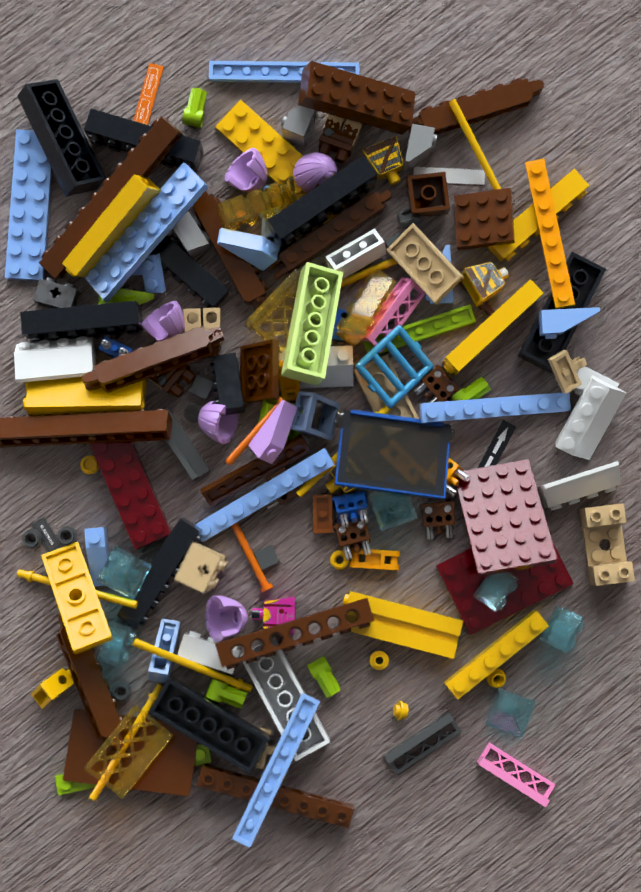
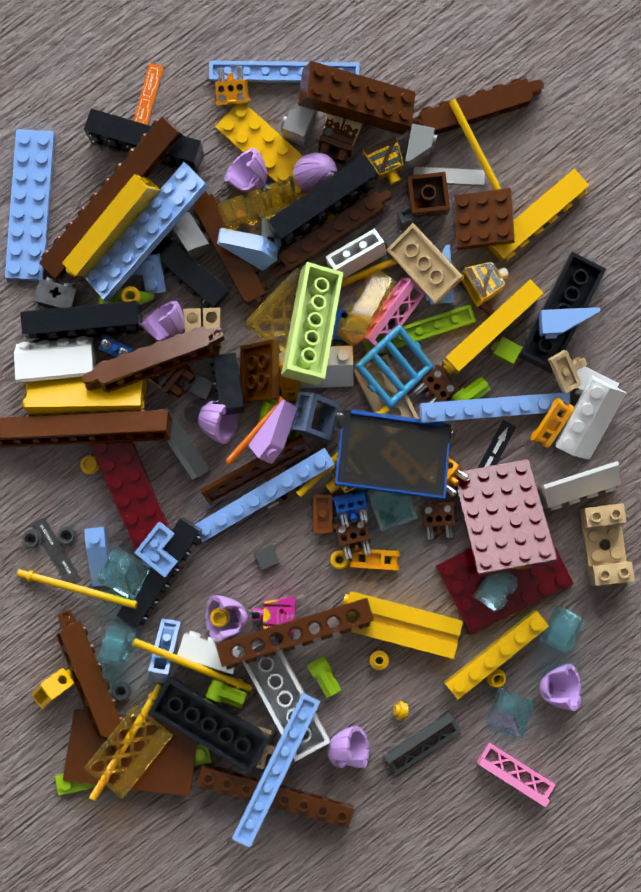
(61, 137): black brick -> none
(76, 598): yellow plate -> none
(130, 289): none -> yellow plate
(152, 549): none -> light blue plate
(192, 569): tan plate -> none
(194, 113): lime piece -> none
(220, 617): none -> yellow plate
(228, 96): none -> light orange piece
(251, 558): orange bar -> none
(349, 748): none -> lavender hair
(506, 350): none -> lime brick
(549, 234): light orange plate -> none
(552, 423): none -> light orange plate
(562, 687): none -> lavender hair

